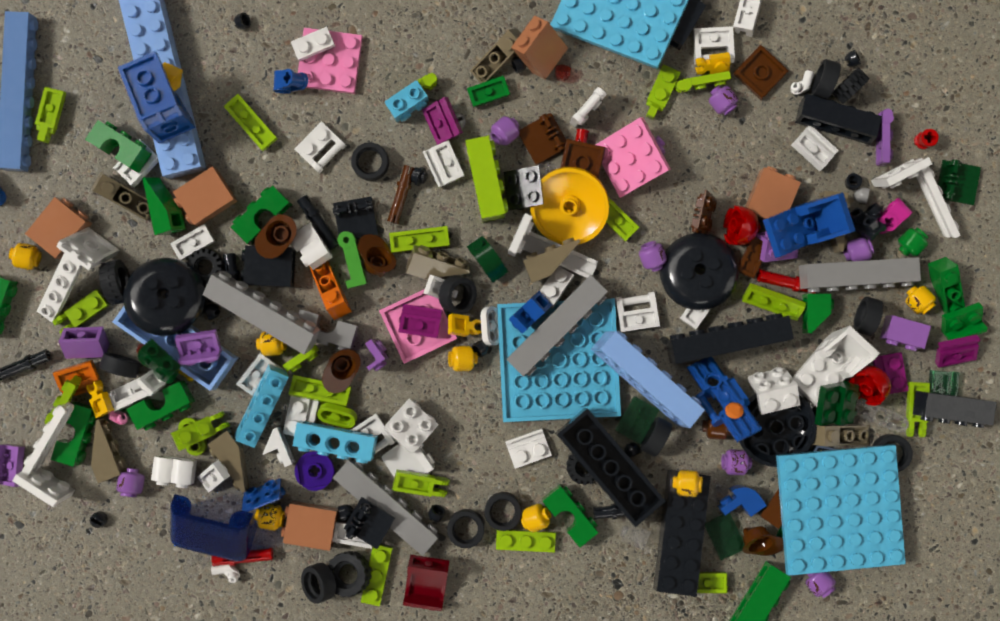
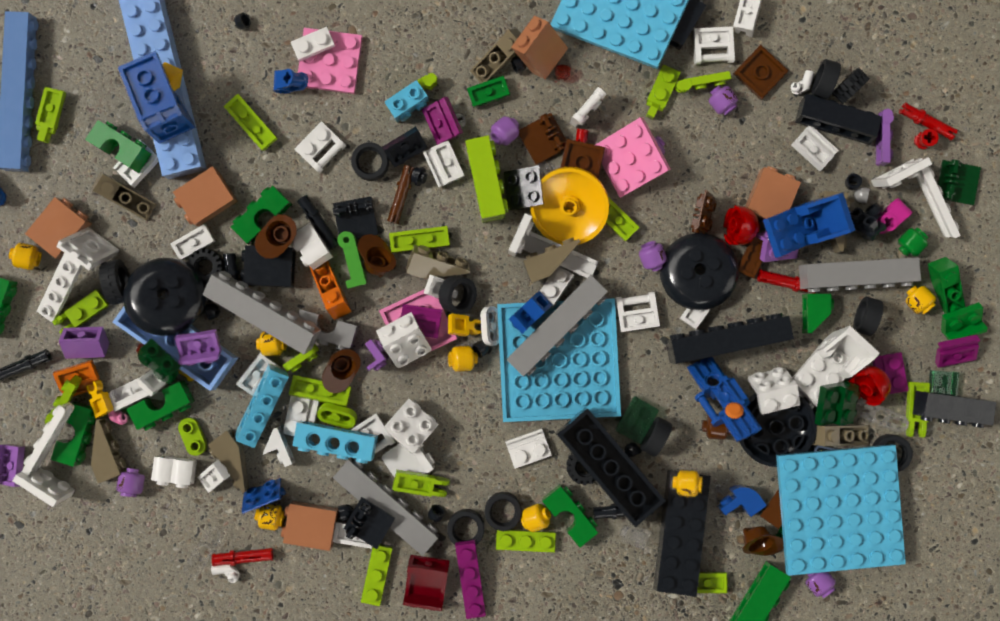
(100, 516): black hinge -> none
(119, 365): black tyre -> none
(164, 212): green slope -> none
(197, 431): lime hinge -> none
(209, 536): clear blue windscreen -> none
(307, 479): dark purple plate -> none
(326, 581): black tyre -> none
(362, 568): black tyre -> none
(403, 340): none -> white bracket
(405, 147): none -> black bracket
(470, 579): none -> magenta plate
(487, 259): dark green brick -> none
(648, 379): light blue brick -> none
(715, 64): yellow plate -> none
(724, 536): clear green plate -> none
(736, 462): medium lavender head -> none
(773, 301): lime plate -> none
(853, 58): black hinge -> none
(859, 249): medium lavender head -> none
(905, 332): medium lavender brick -> none
(928, 121): none -> red pin

